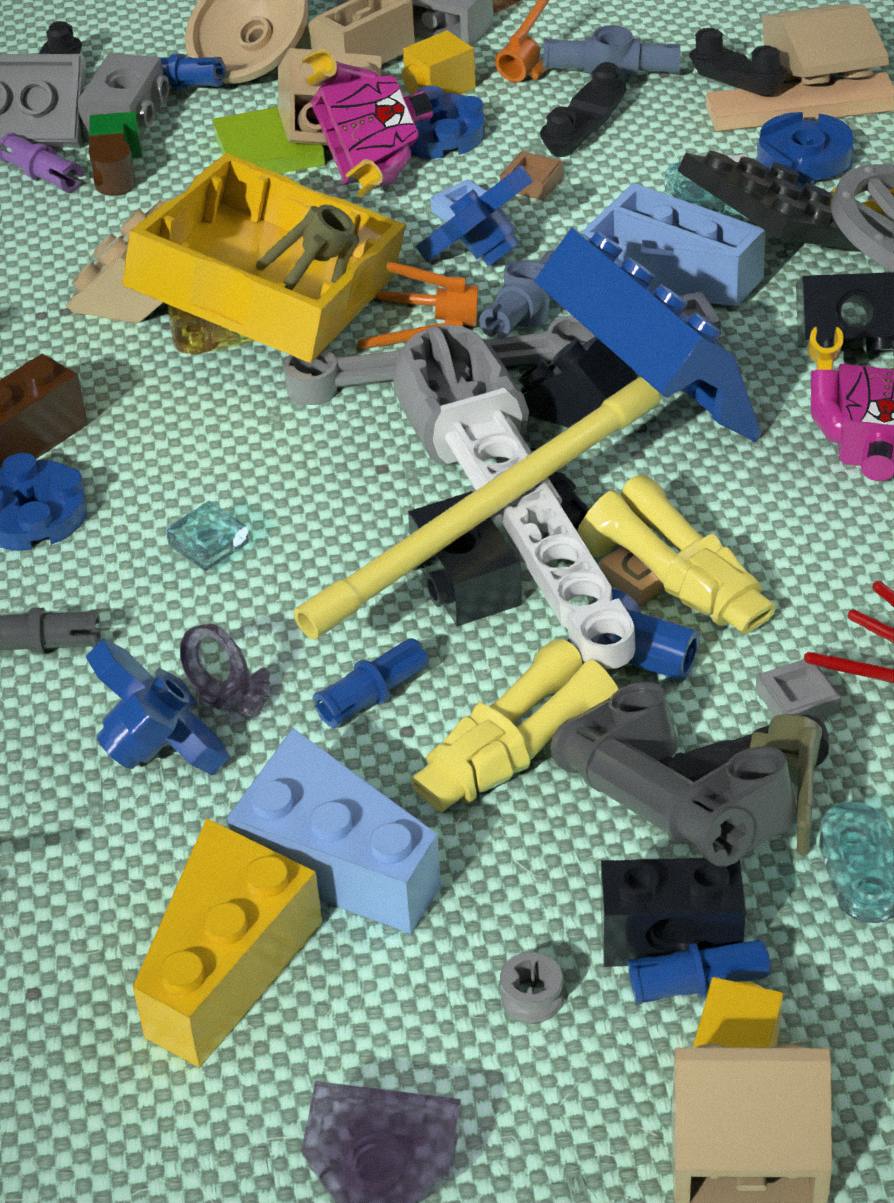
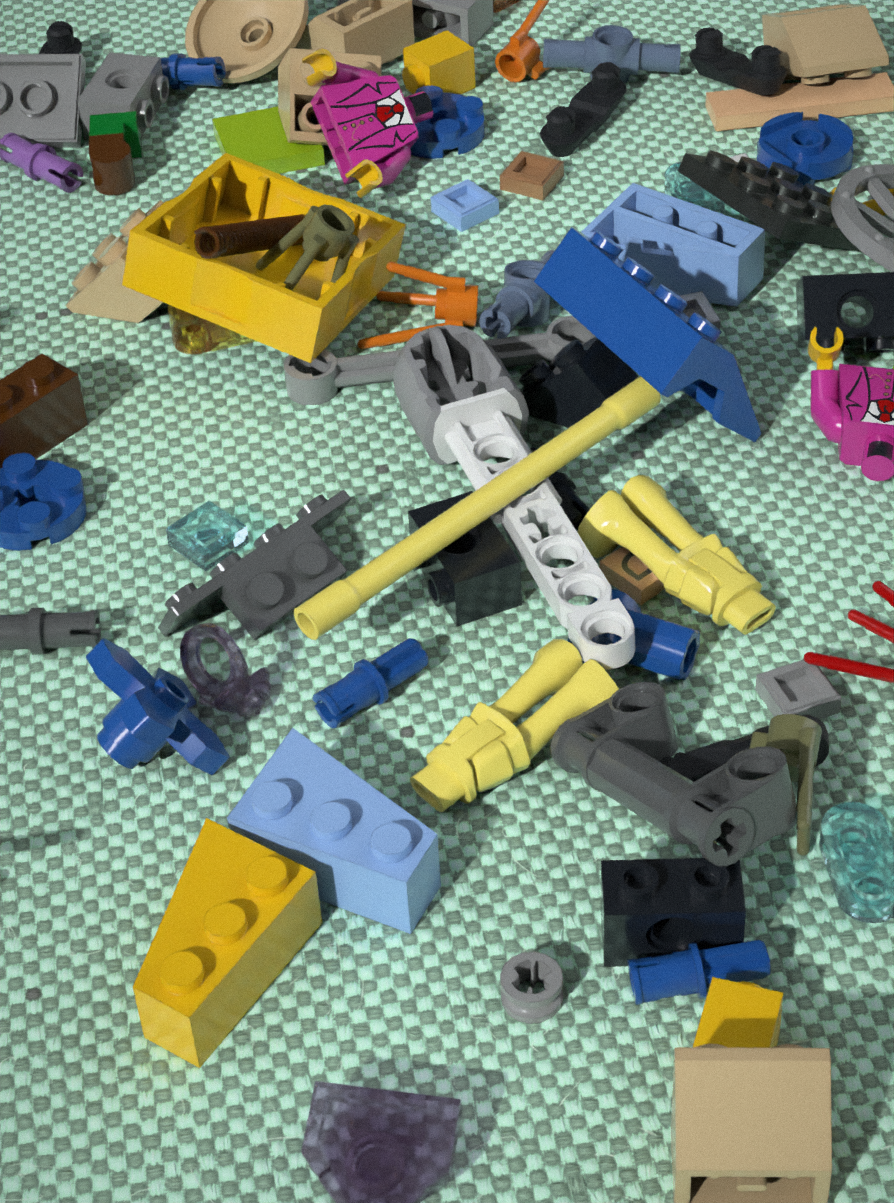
(244, 236): none -> reddish brown piece
(271, 579): none -> dark grey bracket
(480, 222): blue plant -> none

